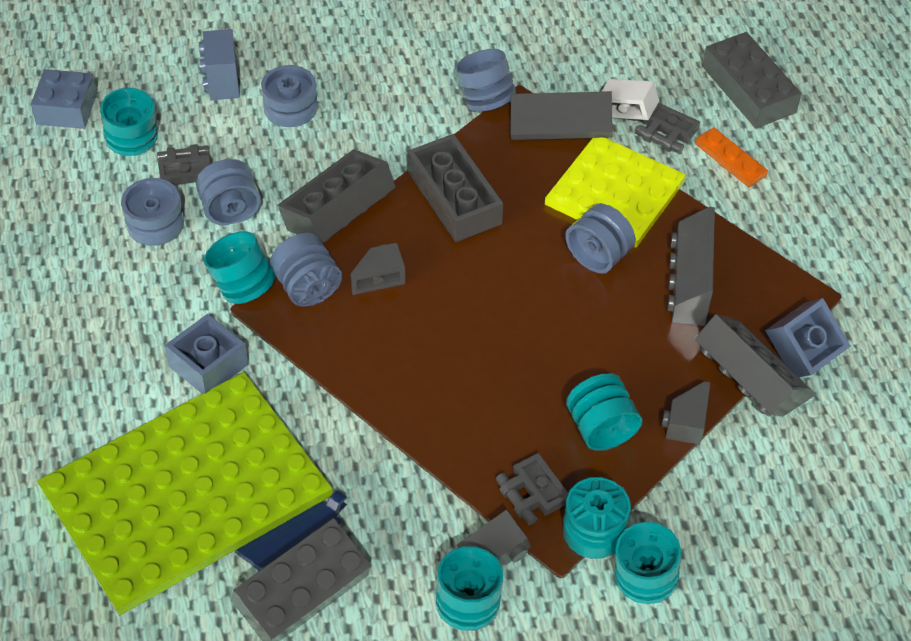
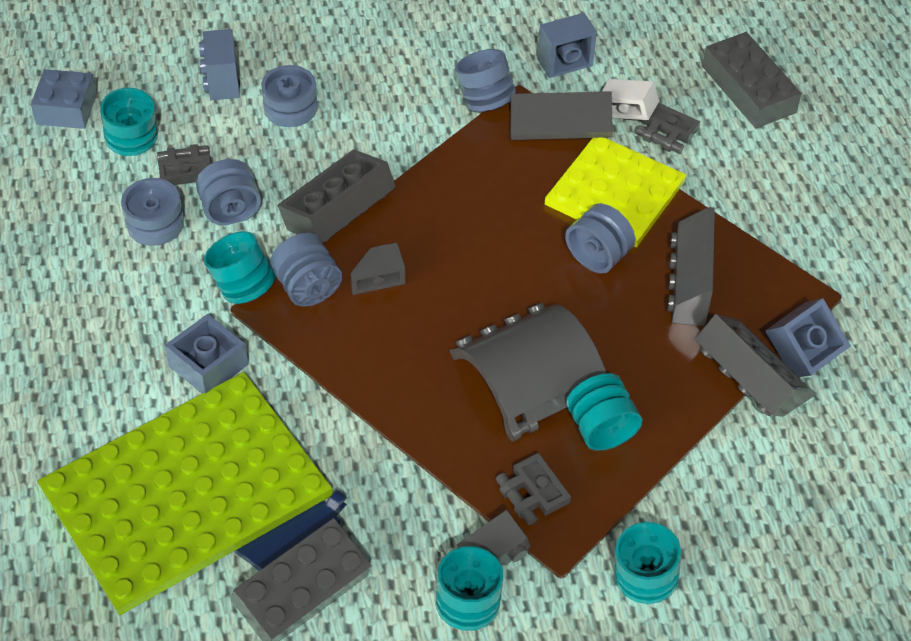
(454, 187): dark grey brick -> none
(532, 363): none -> dark grey hinge
(566, 45): none -> sand blue brick
(595, 517): teal wheel -> none
(687, 415): dark grey slope -> none
(731, 157): orange plate -> none

